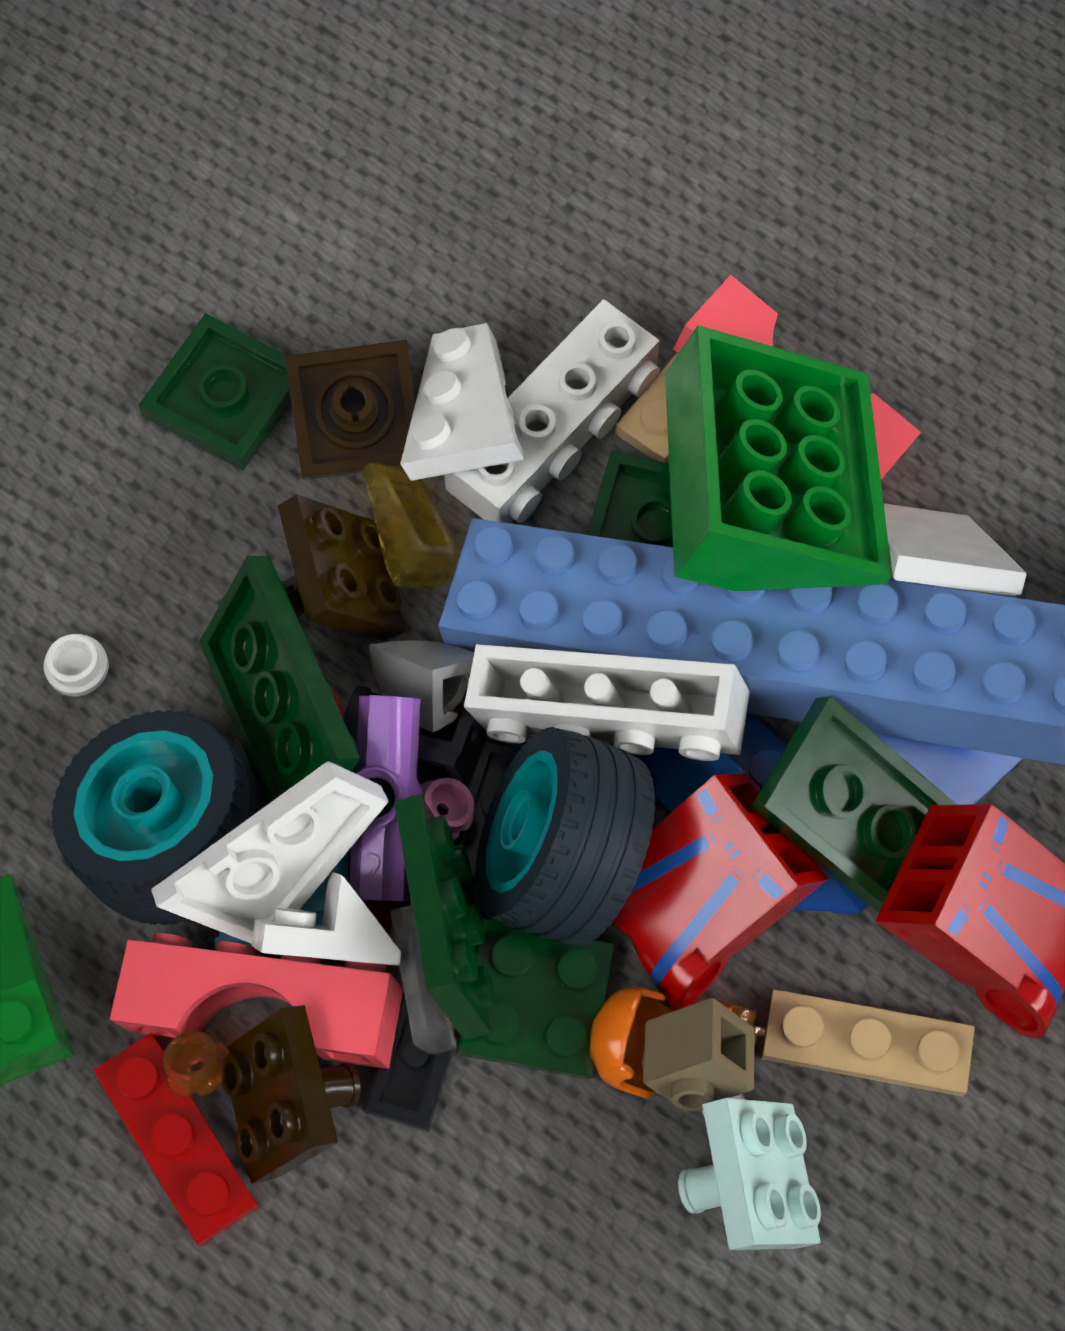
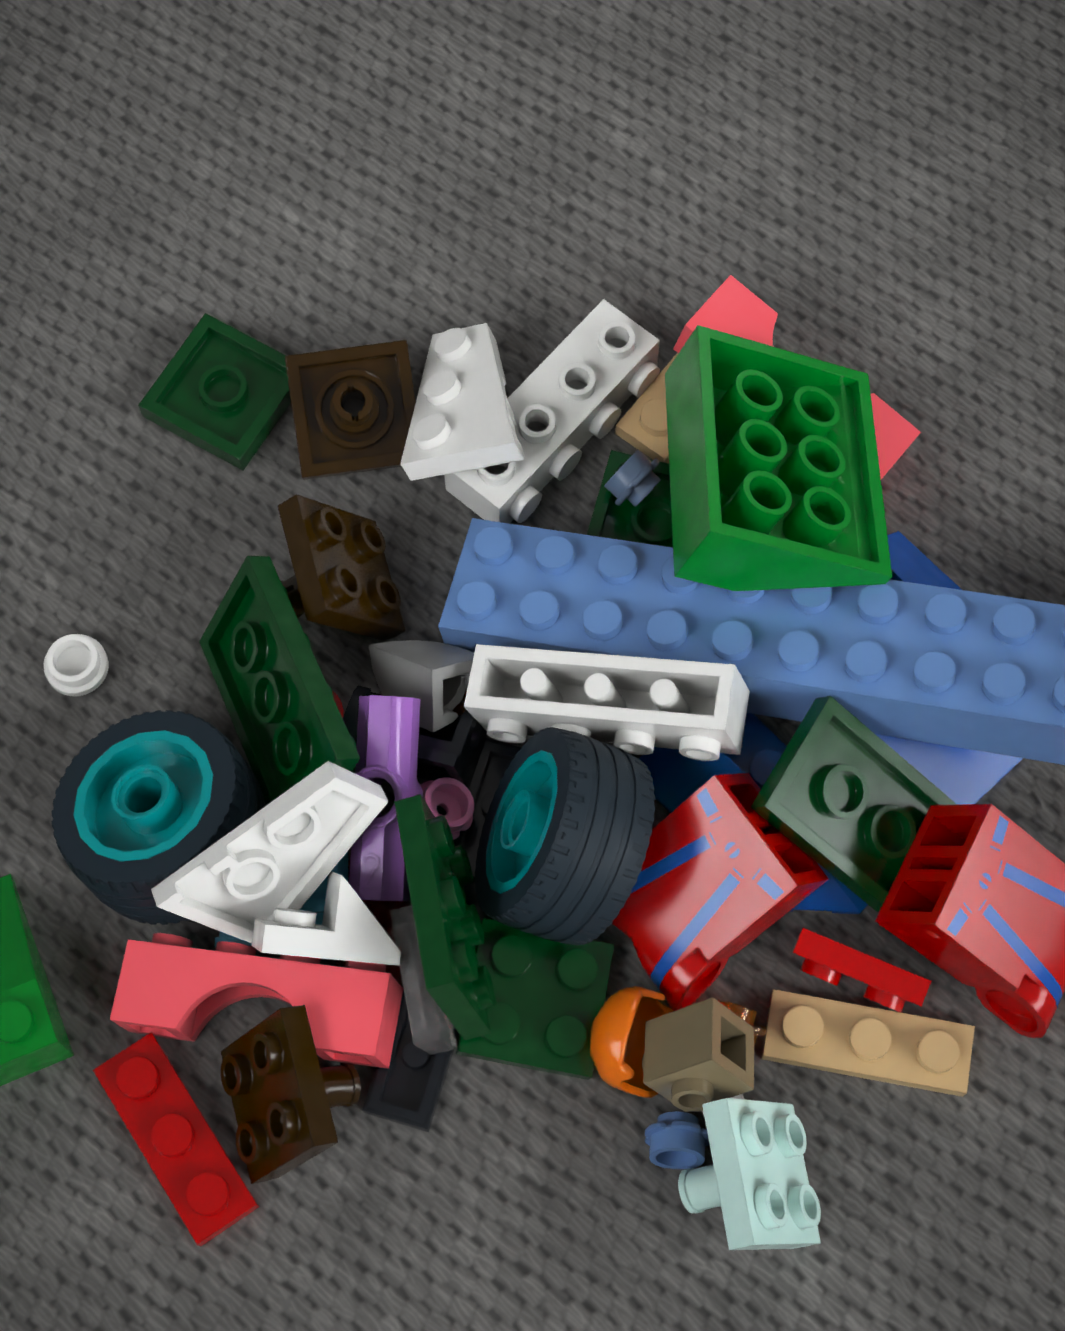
(185, 1052): clear orange plate -> none
(410, 529): clear yellow slope -> none
(633, 479): none -> sand blue plate
(676, 1141): none -> medium blue plate
(885, 982): none -> red plate
(948, 552): white tile -> none

